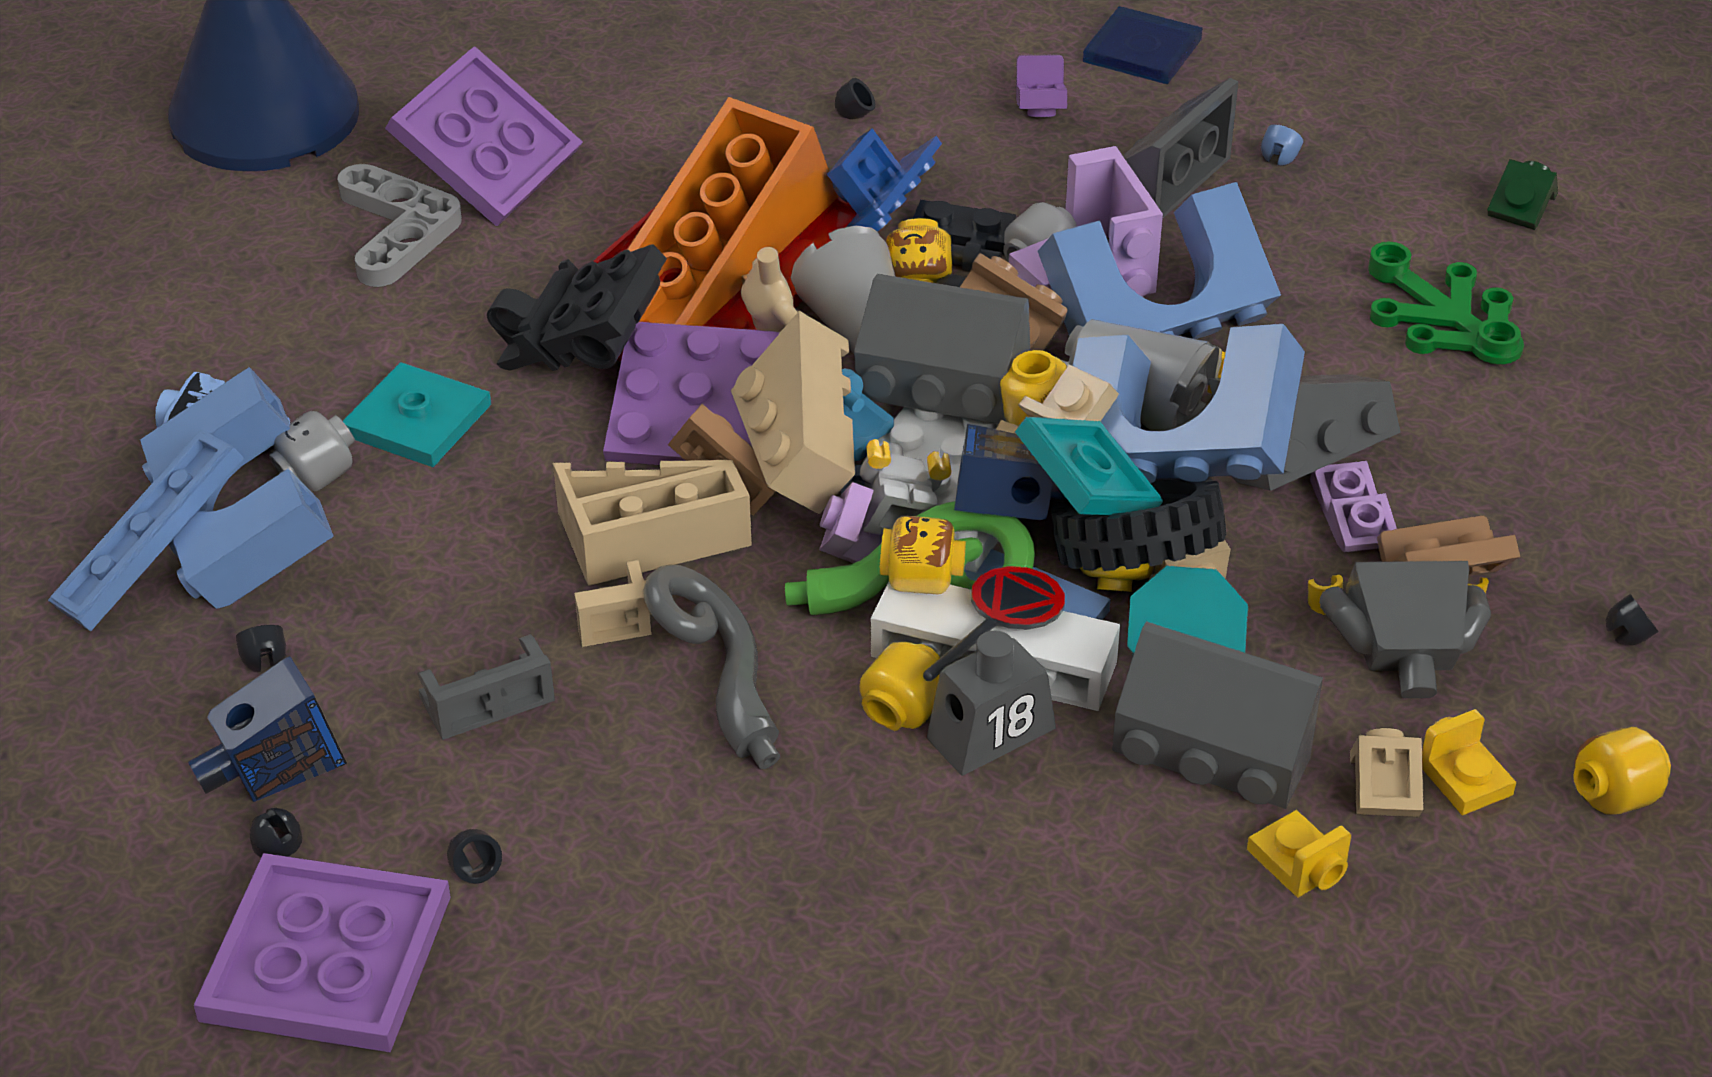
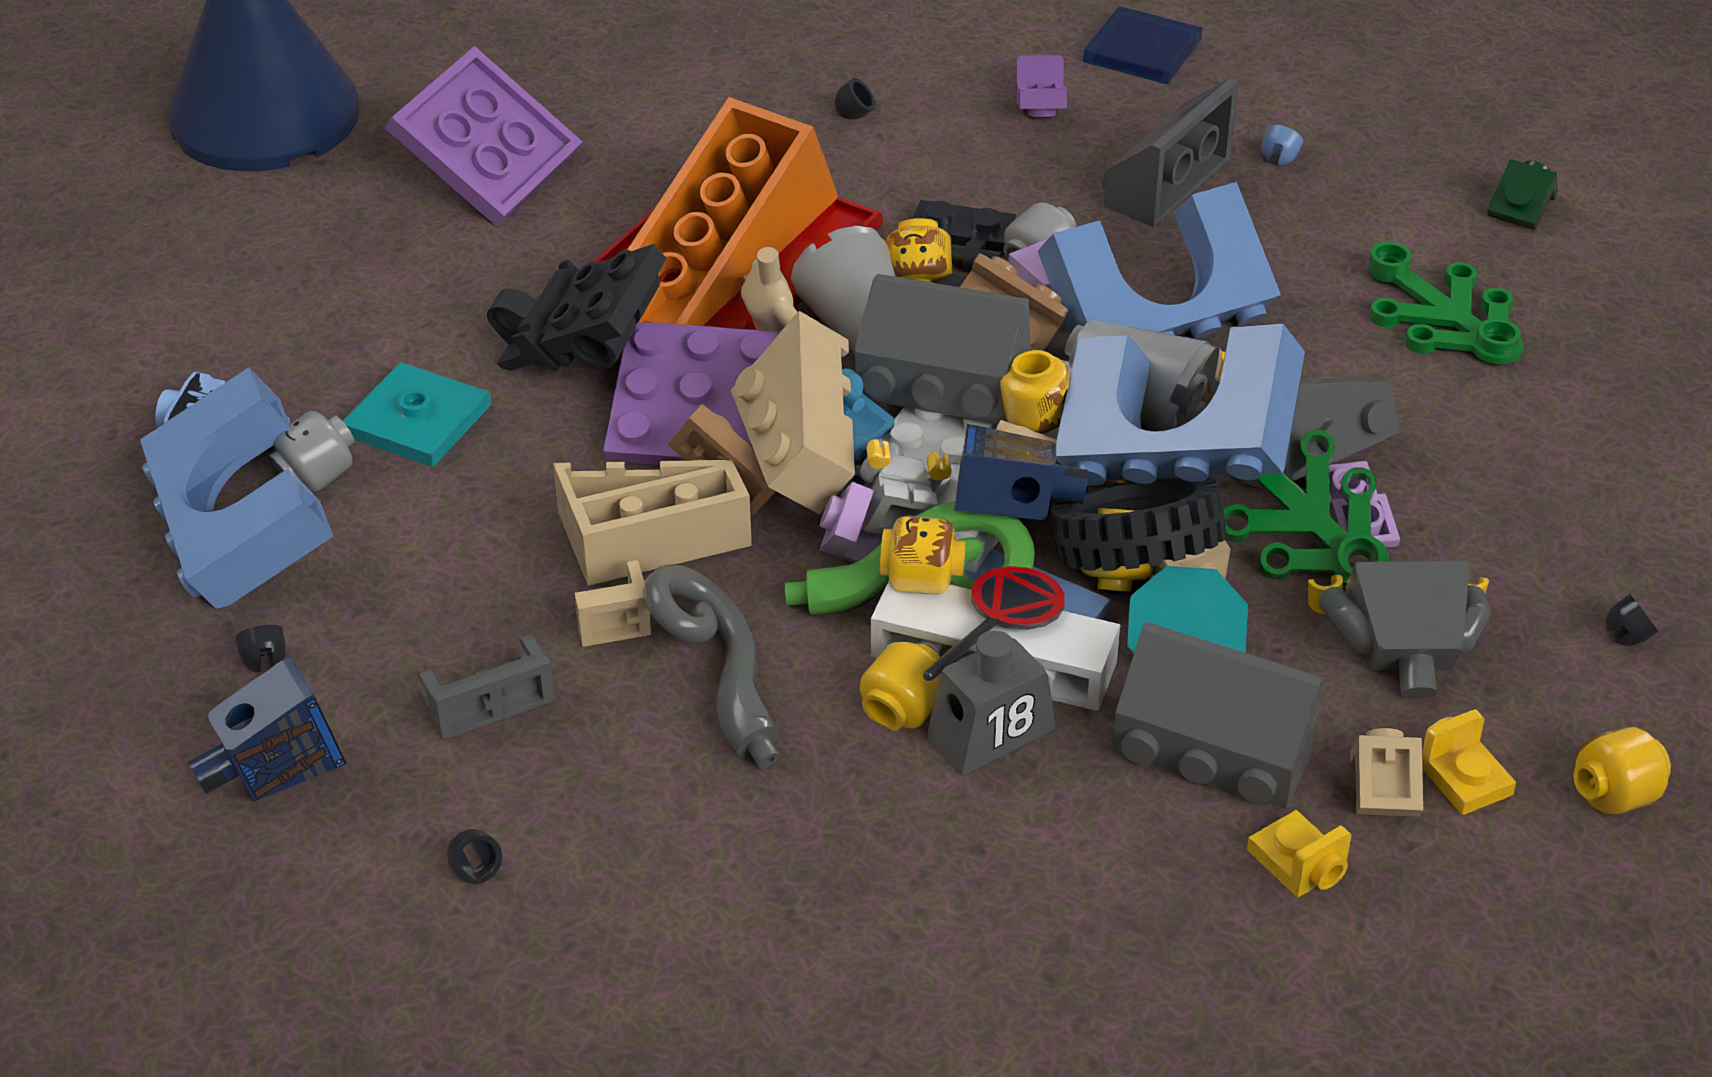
(146, 529): medium blue tile -> none
(267, 840): black hinge -> none
(324, 952): medium lavender plate -> none
(426, 216): light grey beam -> none
(875, 181): blue bracket -> none
(1074, 398): tan bracket -> none
(1088, 465): teal plate -> none
(1109, 191): lavender panel -> none
(1311, 515): none -> green plant
(1450, 541): medium nougat bracket -> none

